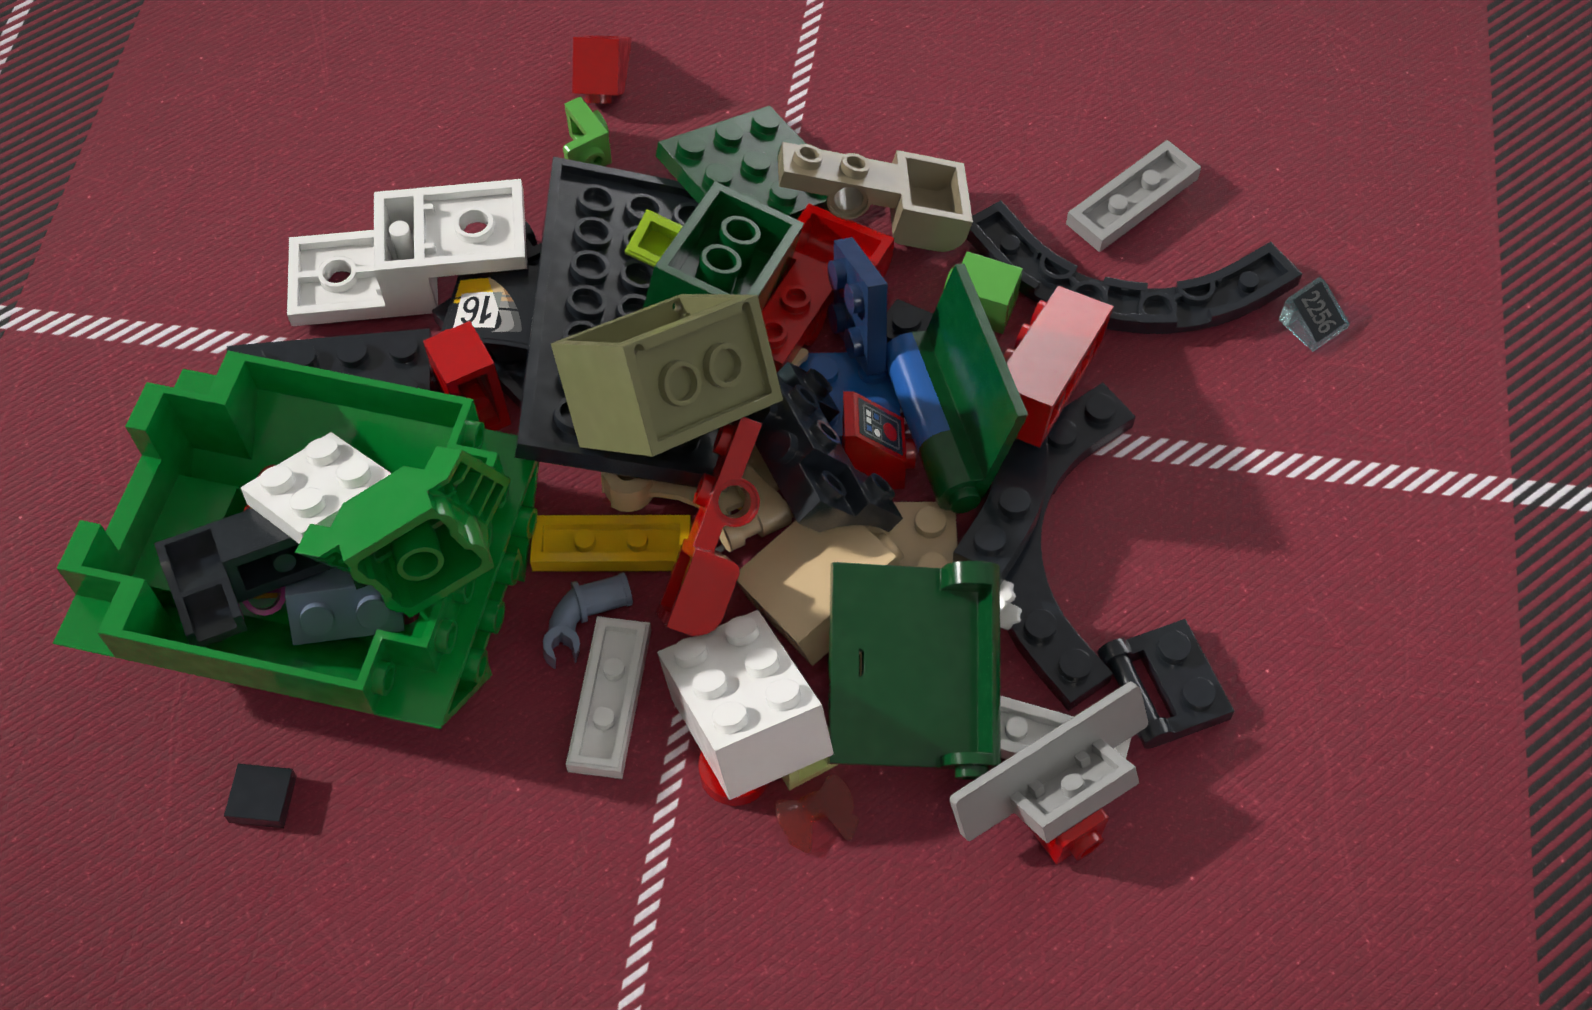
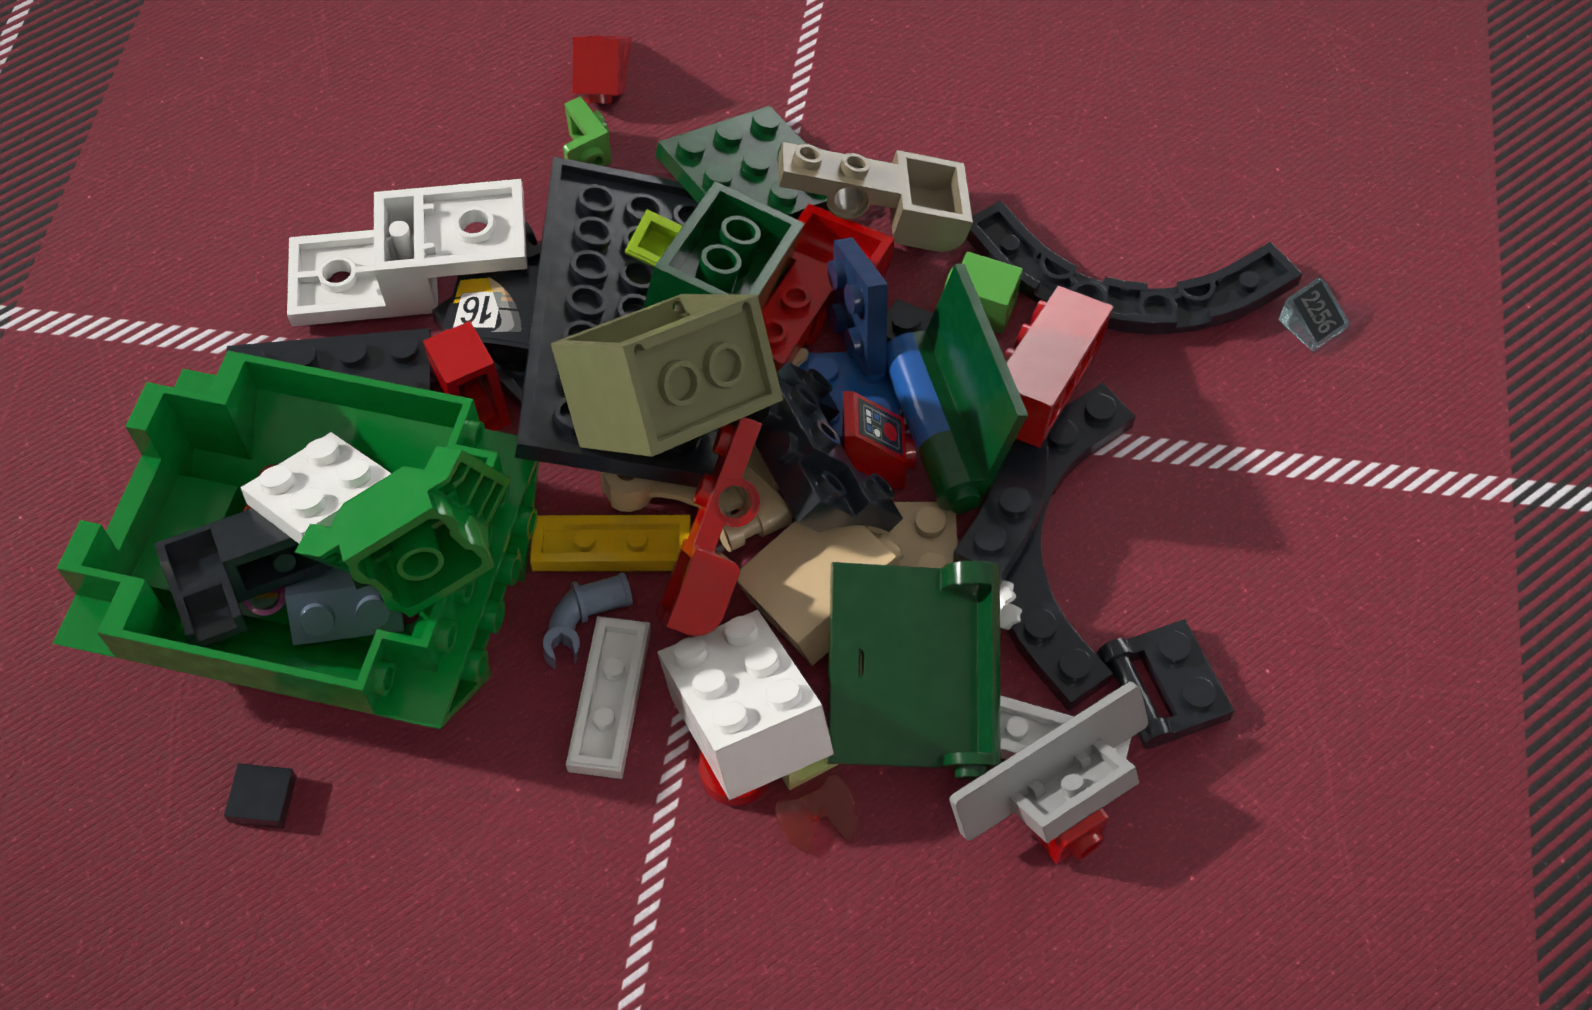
(1133, 195): light grey plate -> none

